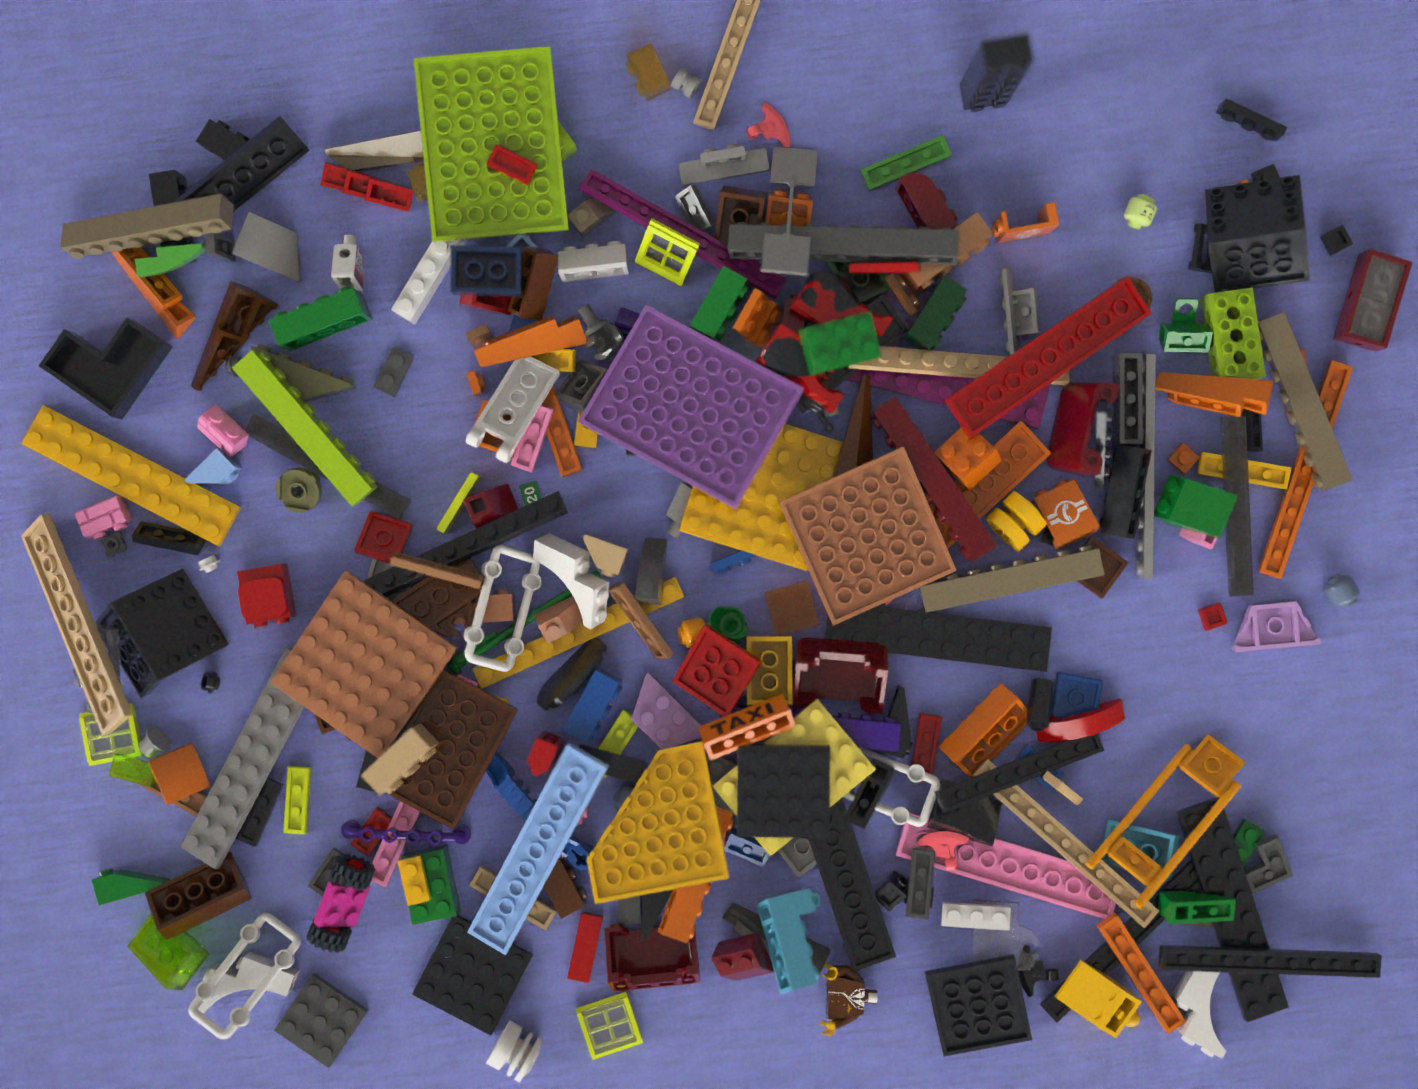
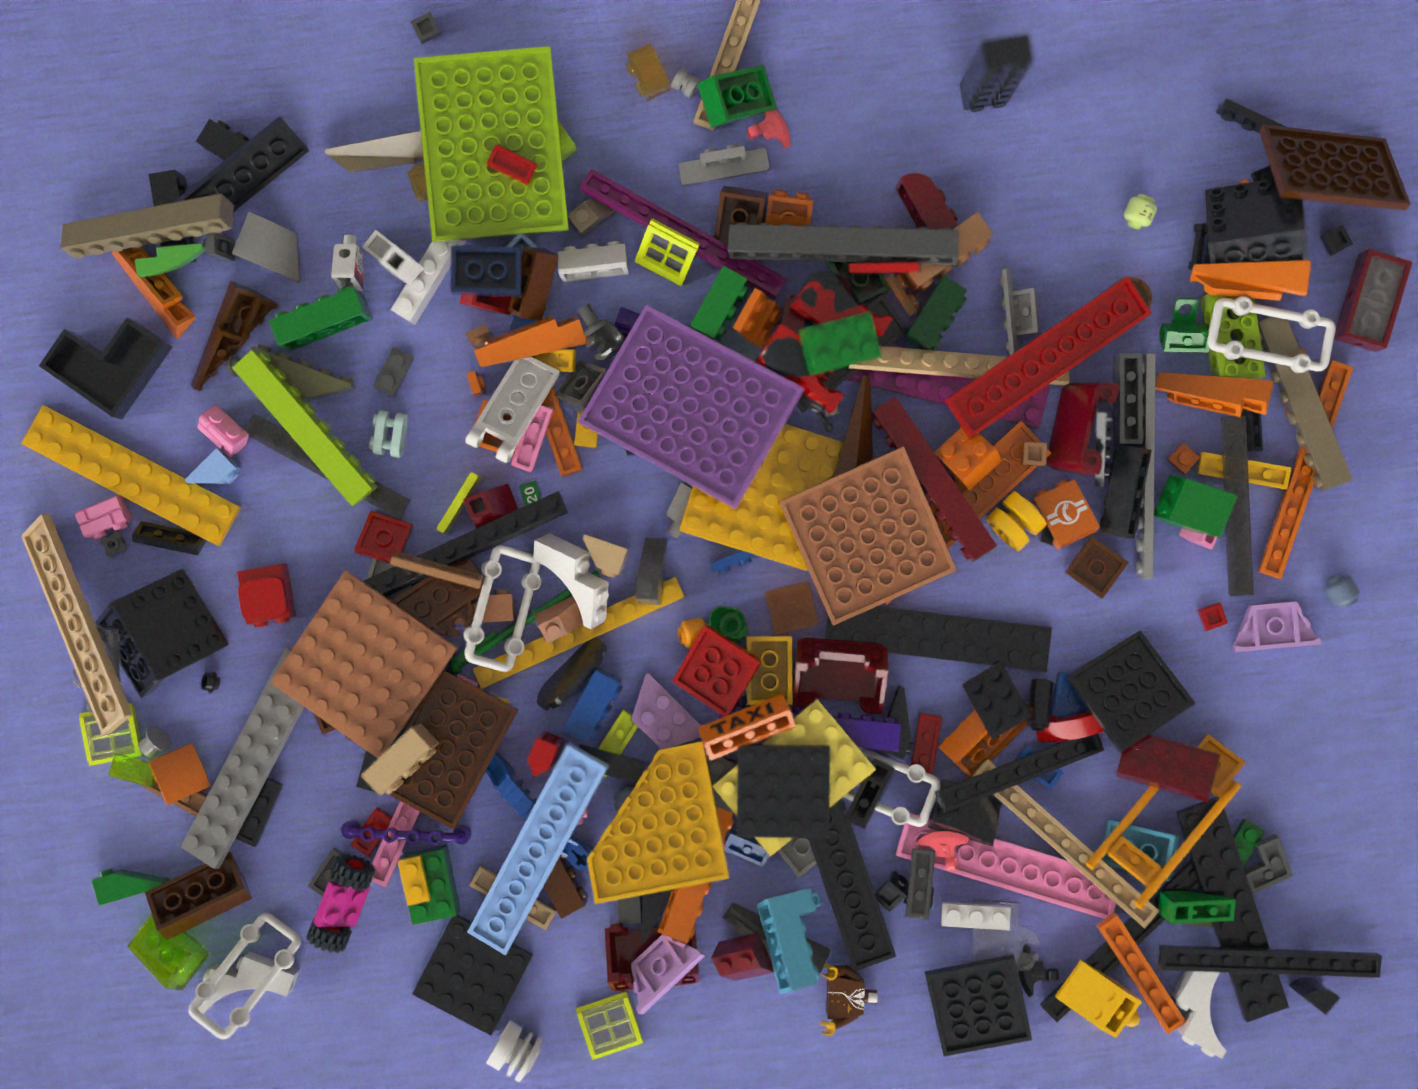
(209, 564): white plate -> none
(297, 799): neon yellow tile -> none
(308, 481): olive plate -> none
(321, 1020): dark grey plate -> none
(367, 187): red slope -> none
(380, 442): none -> light aqua brick
(393, 257): none -> white arch
(426, 28): none -> dark grey plate
(585, 947): red tile -> none
(640, 621): medium nougat tile -> none
(661, 969): none -> lavender wing
(694, 208): dark grey plate -> none
(736, 95): none -> green slope
(785, 251): light grey hinge -> none
(905, 163): bright green plate -> none
(996, 700): none -> black plate
(1013, 579): dark tan brick -> none
(1034, 453): none -> medium nougat plate
(1047, 220): orange panel -> none
(1062, 788): tan tile -> none
(1130, 691): none -> black plate
(1170, 767): none -> dark red brick
(1254, 279): none -> orange wedge
(1307, 319): none -> white bar
(1315, 993): none -> black brick
(1333, 167): none -> reddish brown plate

